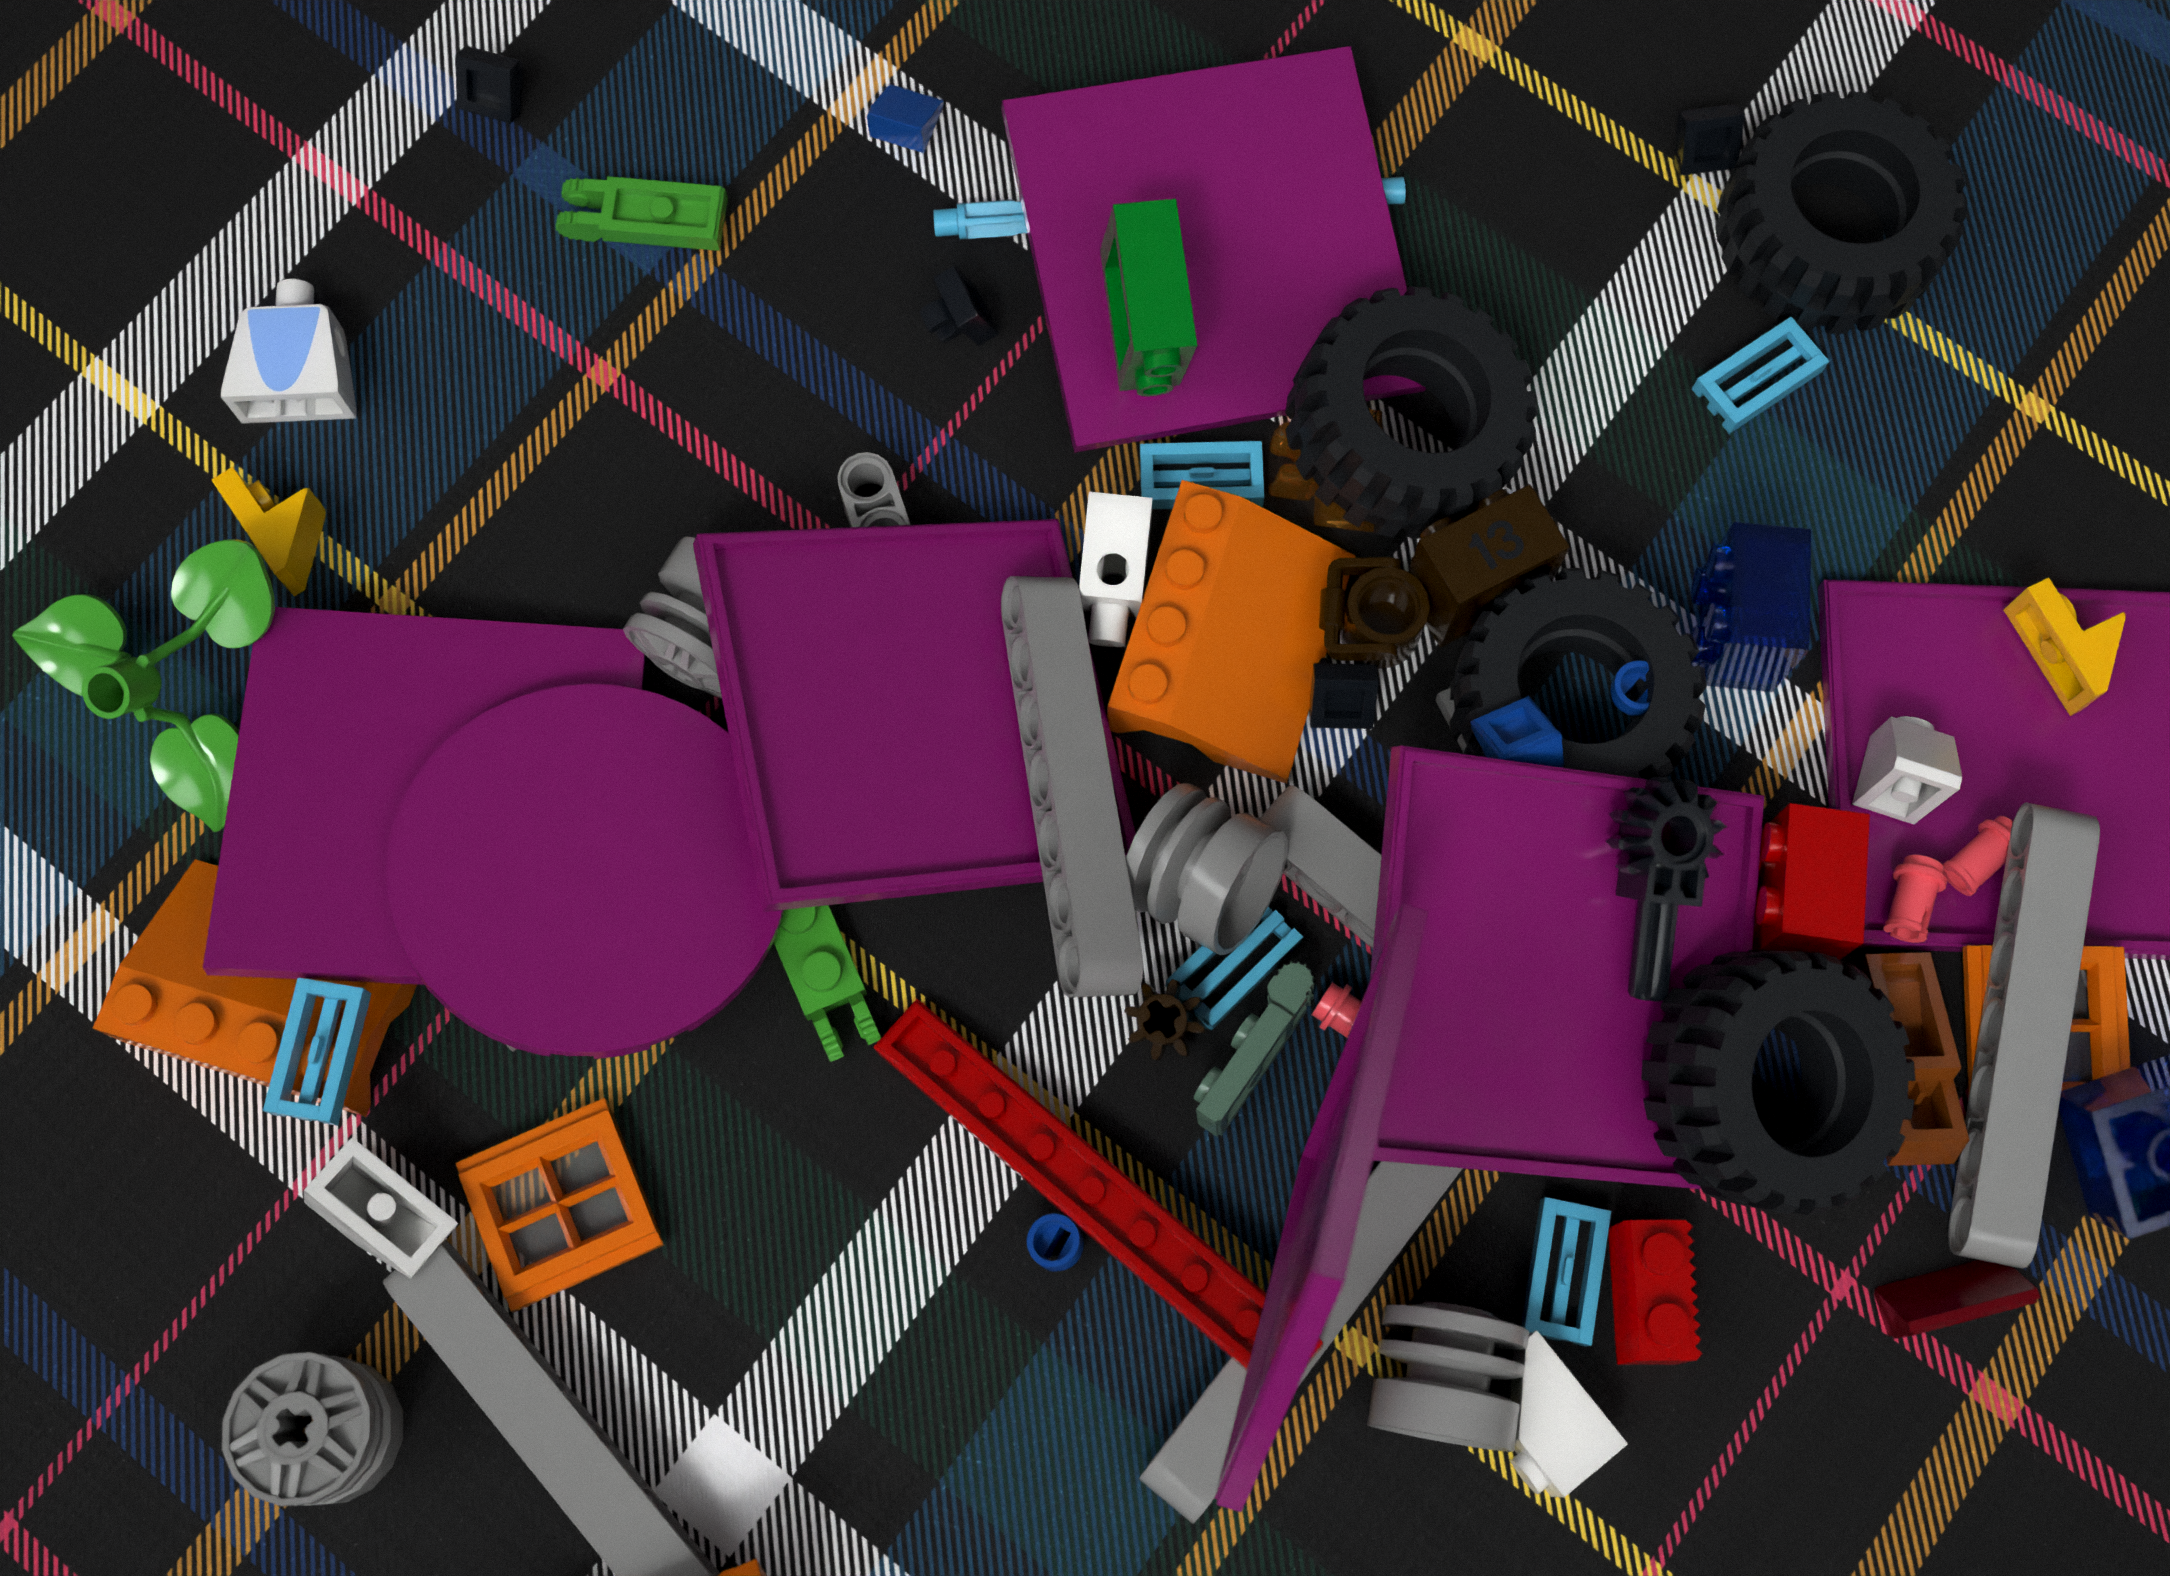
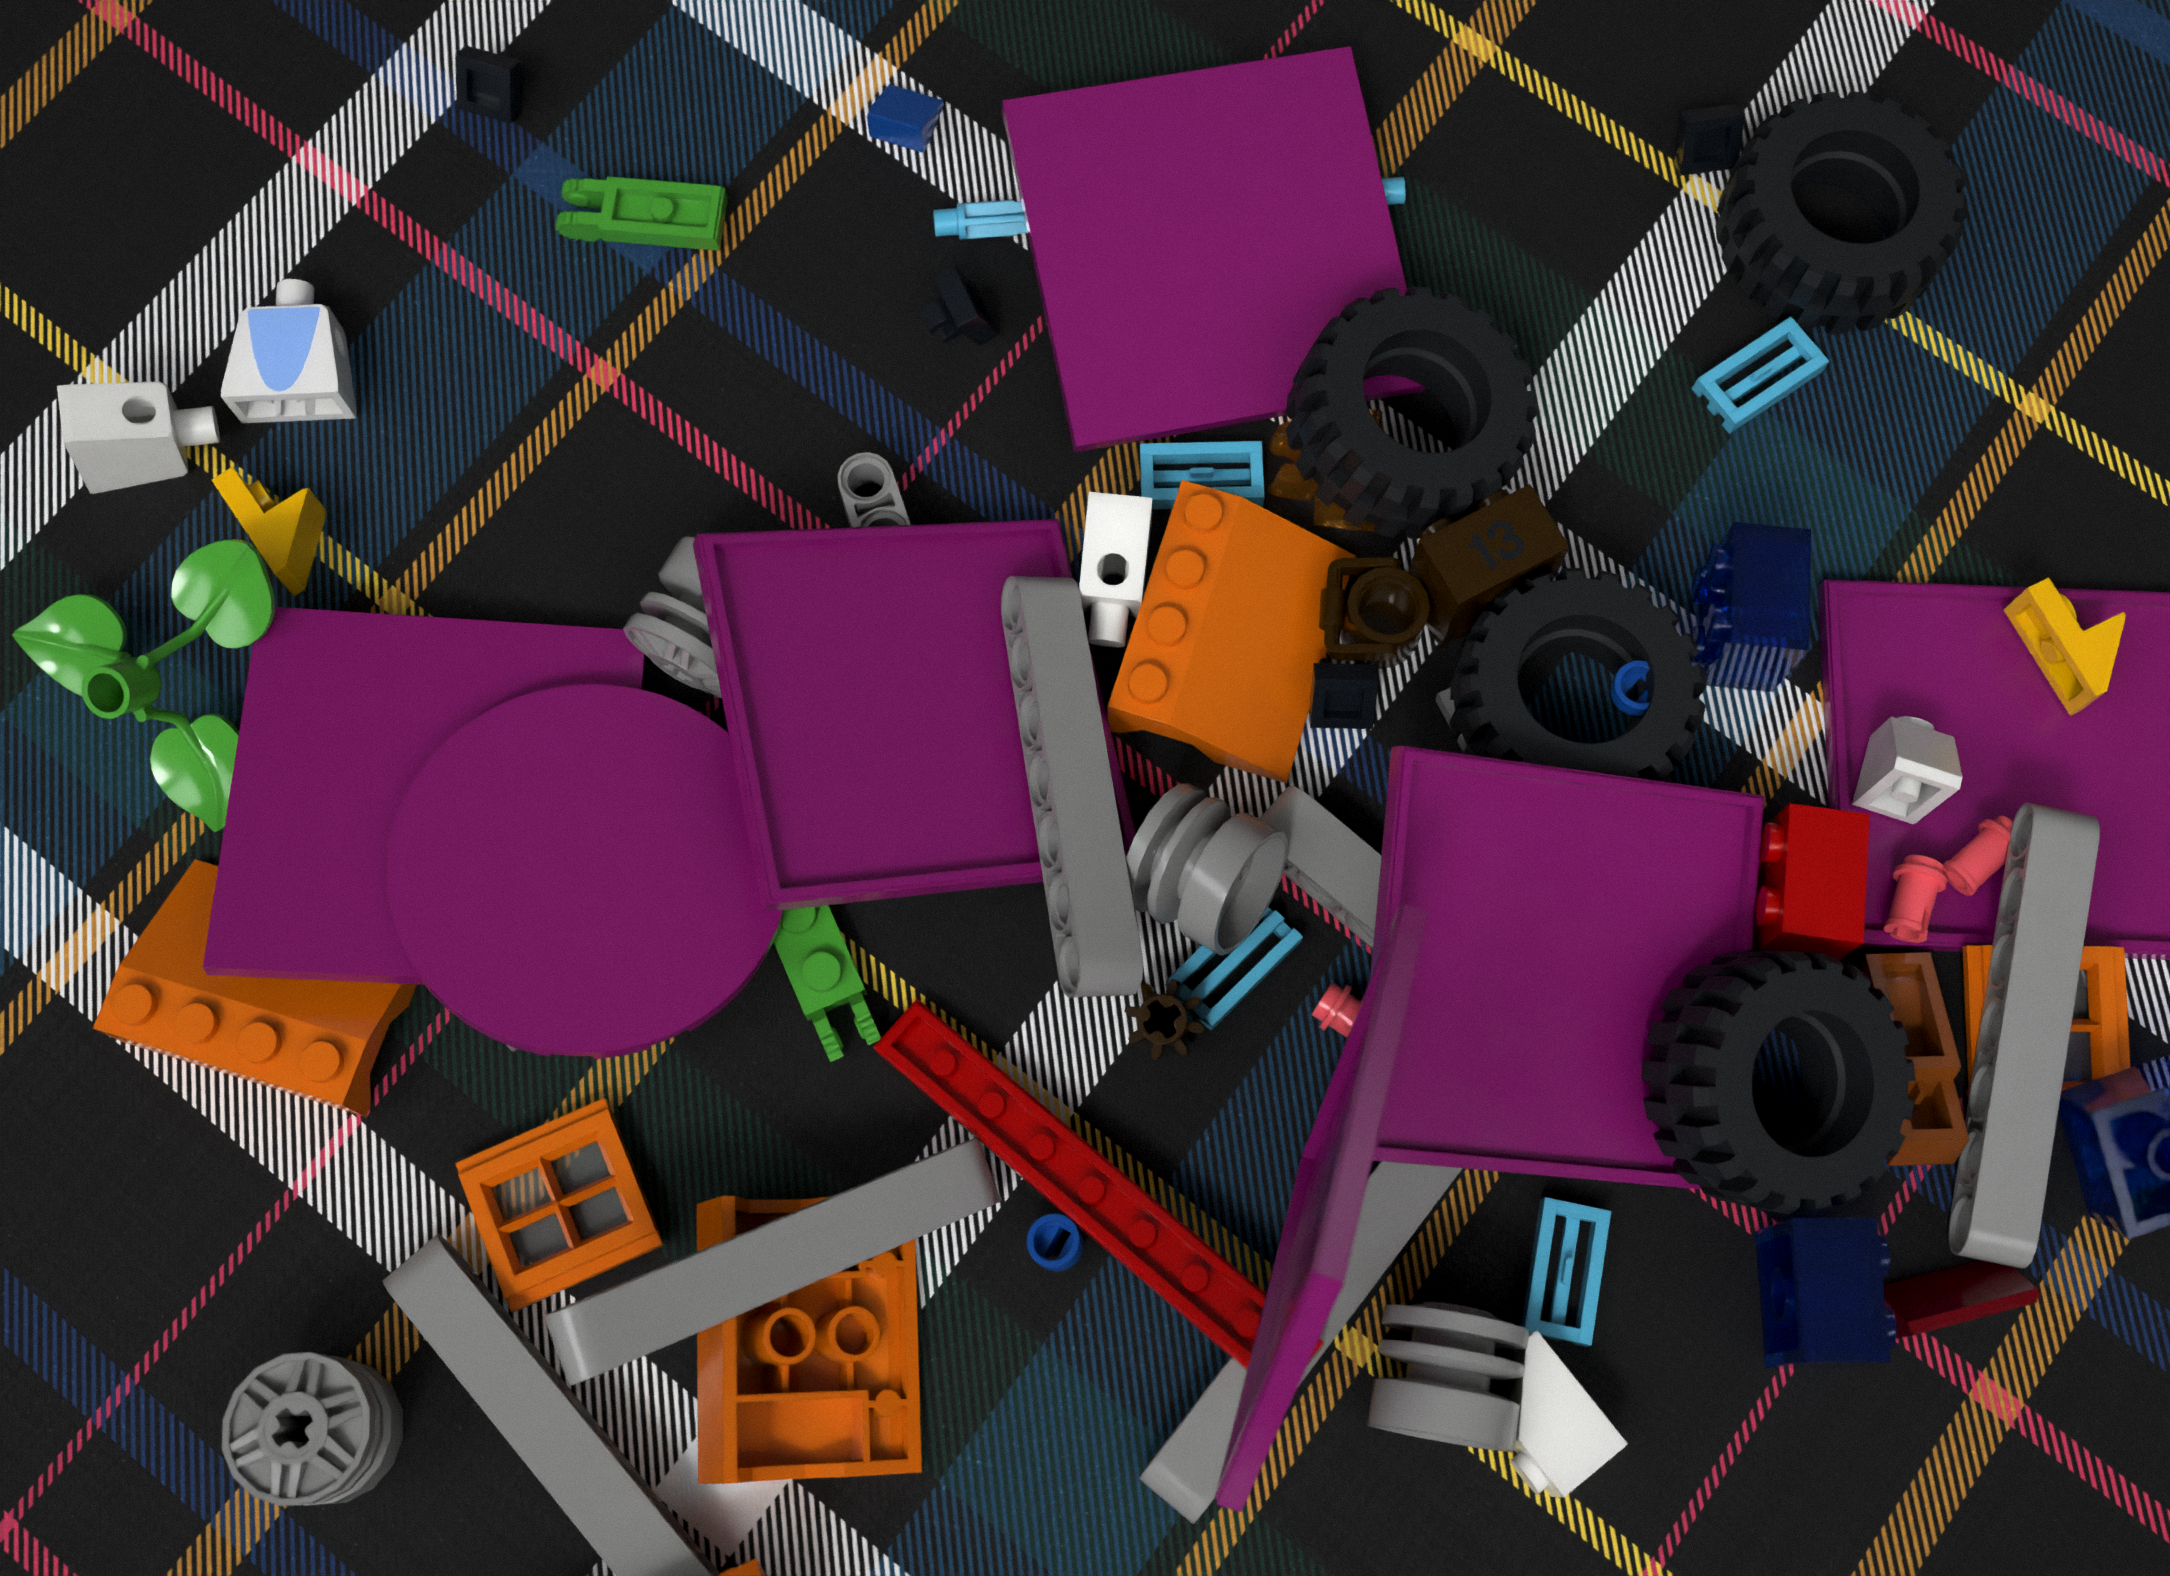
(130, 433): none -> white torso
(343, 1057): medium azure tile -> none
(378, 1209): white slope -> none
(769, 1261): none -> light grey beam
(815, 1376): none -> orange piece
(1148, 296): green window -> none
(1257, 1046): sand green hinge -> none
(1519, 734): blue slope -> none
(1653, 1292): red brick -> none
(1660, 874): black gear -> none
(1824, 1293): none -> clear blue brick

